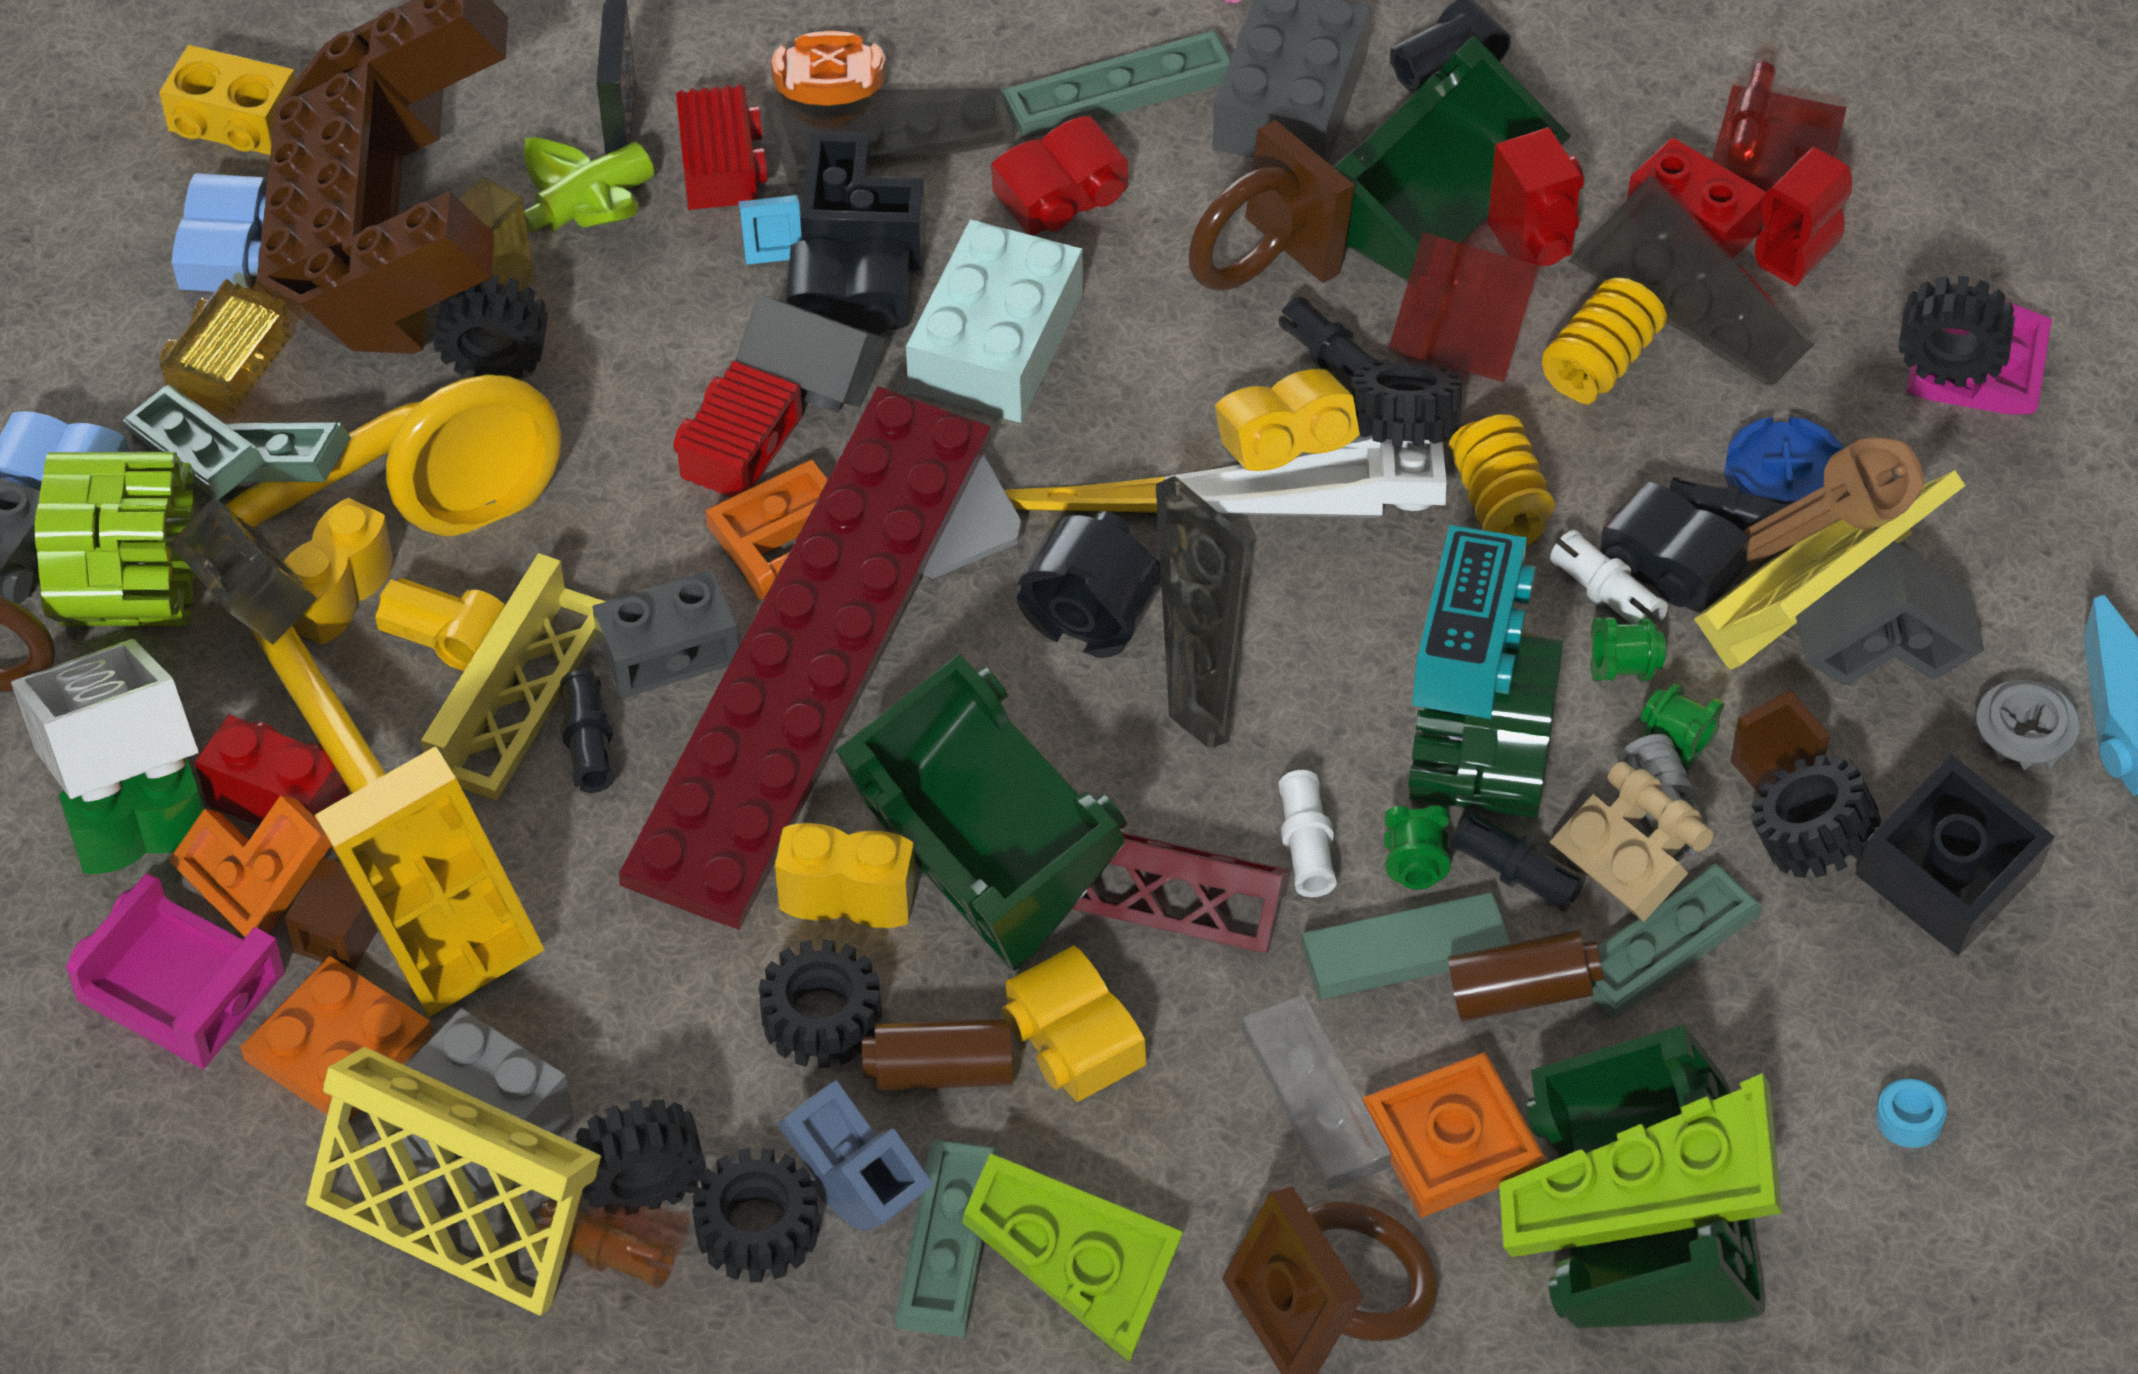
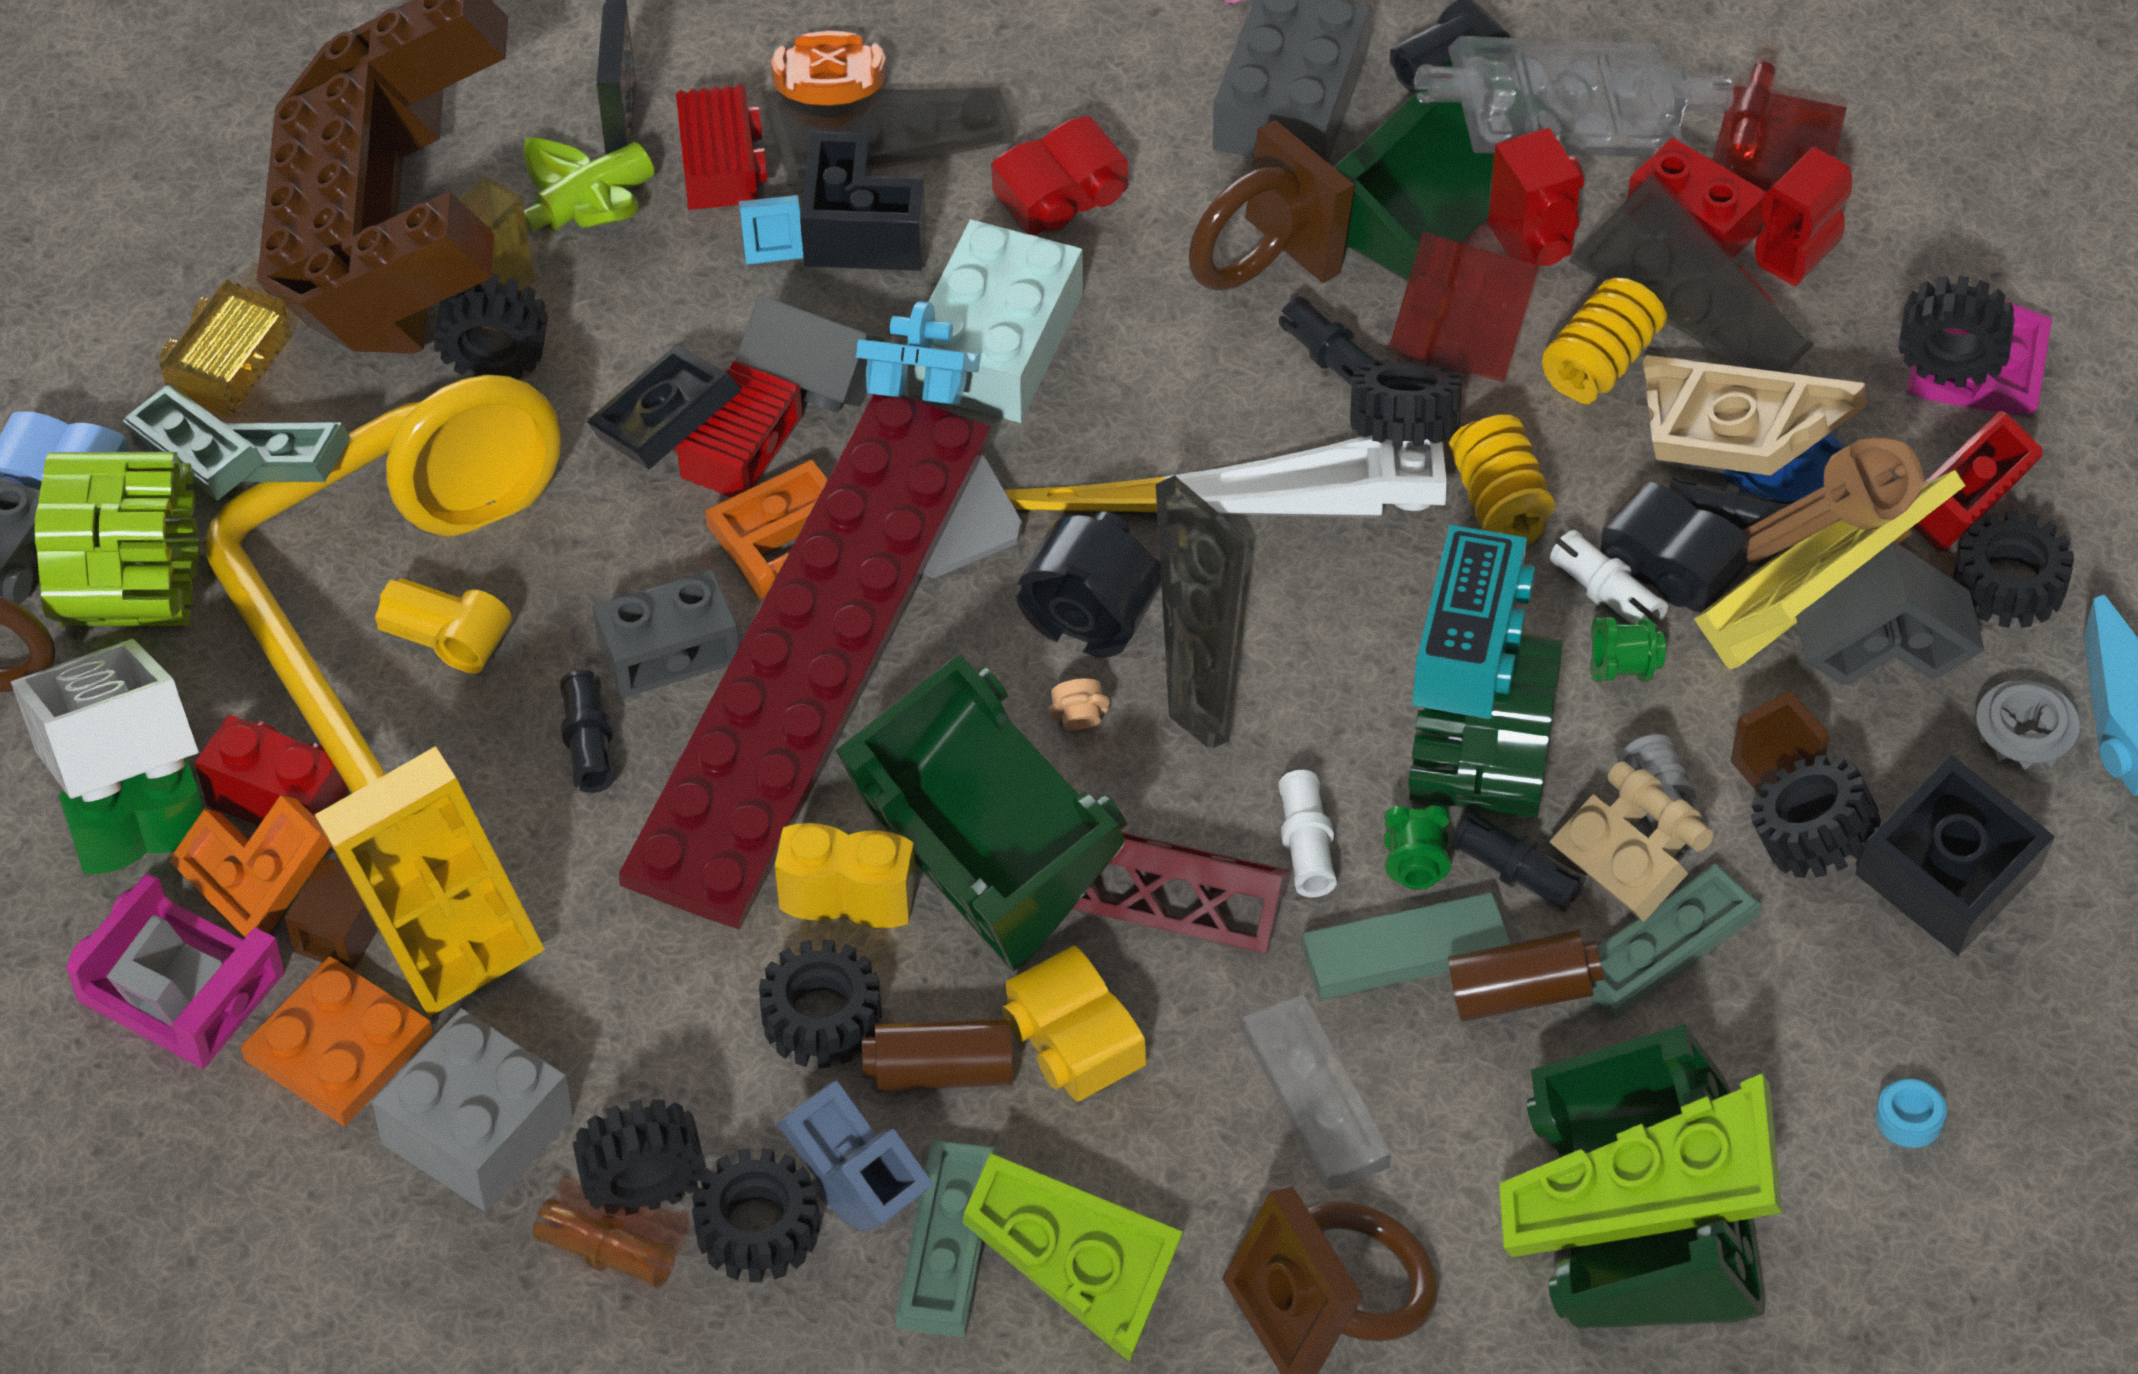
(161, 971): none -> light grey panel
(219, 232): light blue brick -> none
(224, 98): yellow brick -> none
(243, 571): clear smoke brick -> none
(341, 566): yellow brick -> none
(451, 1125): light yellow fence -> none
(495, 668): light yellow fence -> none
(663, 406): none -> black tile
(853, 283): black brick -> none
(944, 368): none -> medium azure hips
(1078, 704): none -> light nougat plate
(1118, 84): sand green tile -> none
(1295, 416): yellow brick -> none
(1453, 1134): orange plate -> none
(1587, 92): none -> clear plate
(1683, 720): green brick -> none
(1741, 414): none -> tan wing
(1989, 468): none -> red brick
(2021, 543): none -> black tyre

